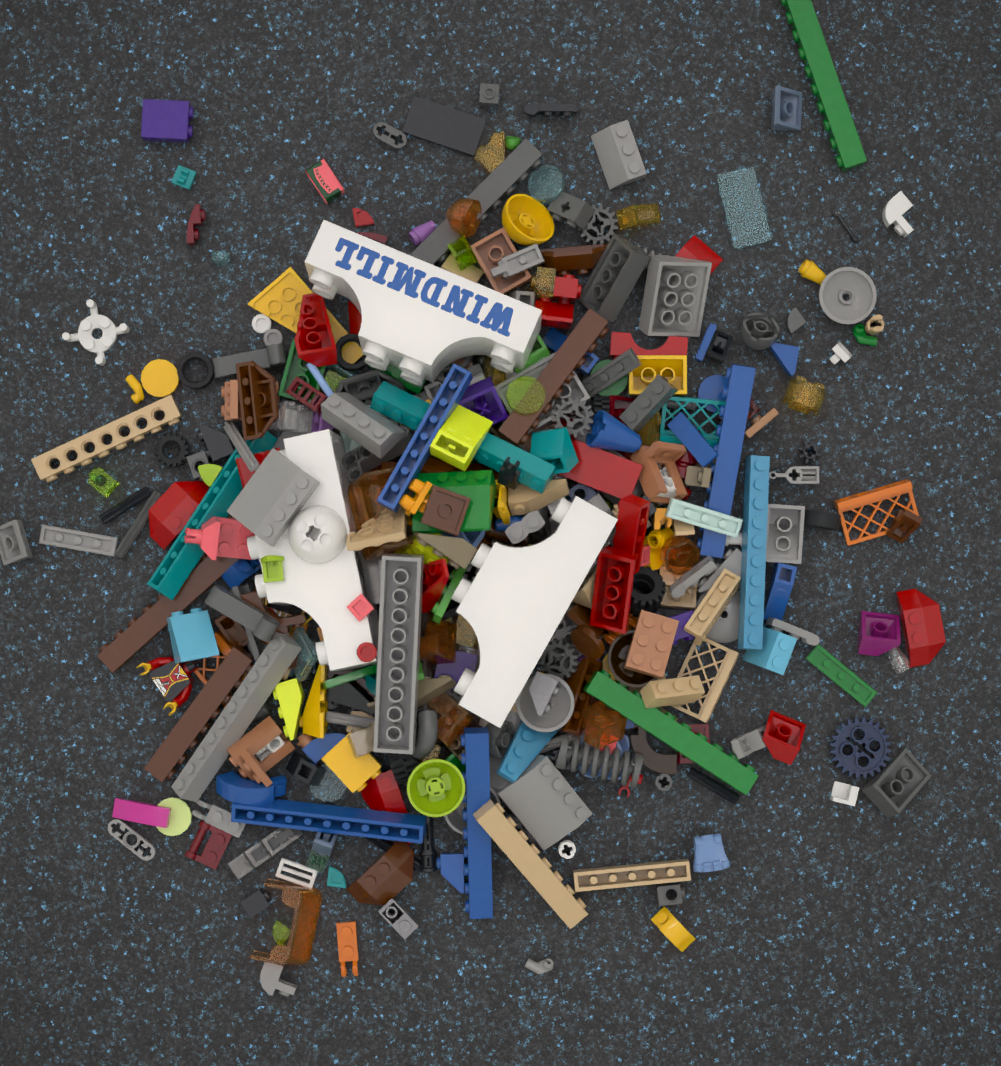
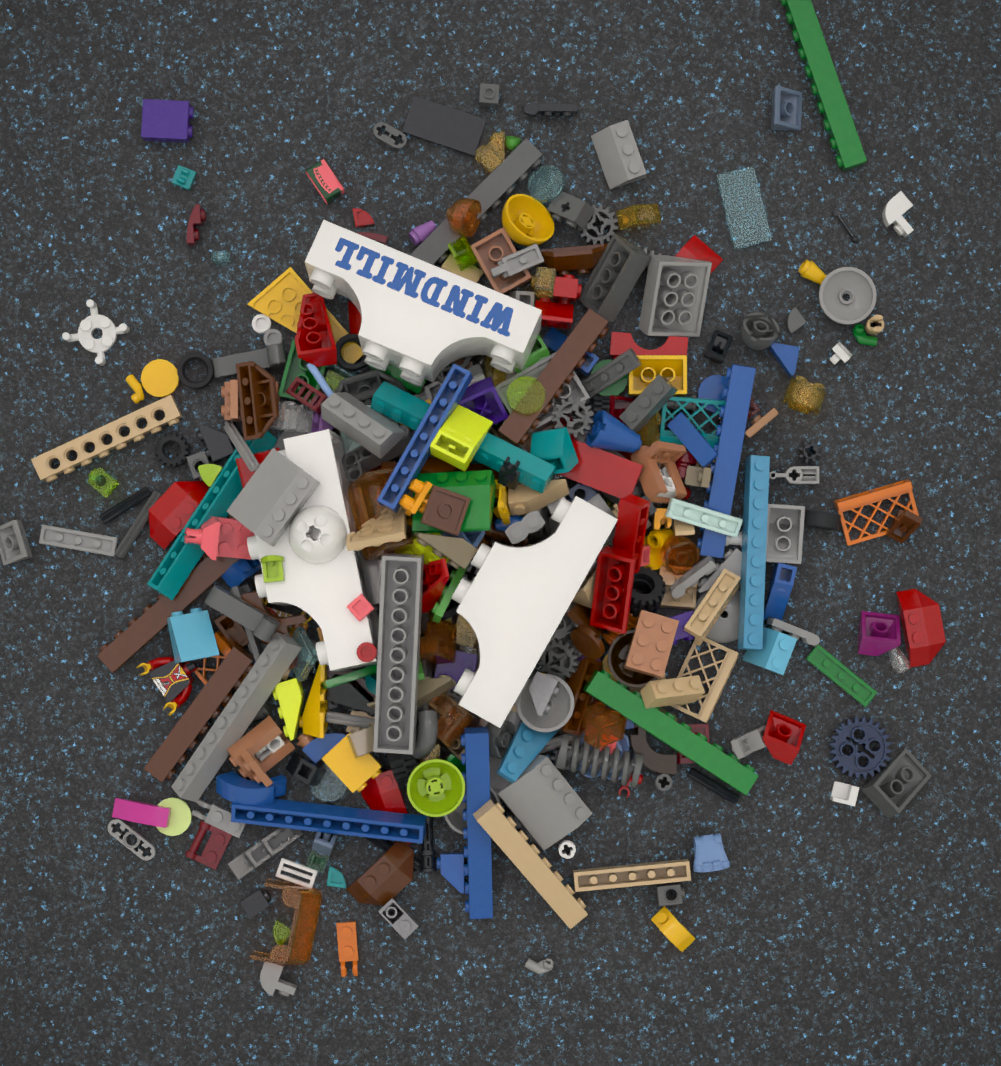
(705, 342): blue tile -> none

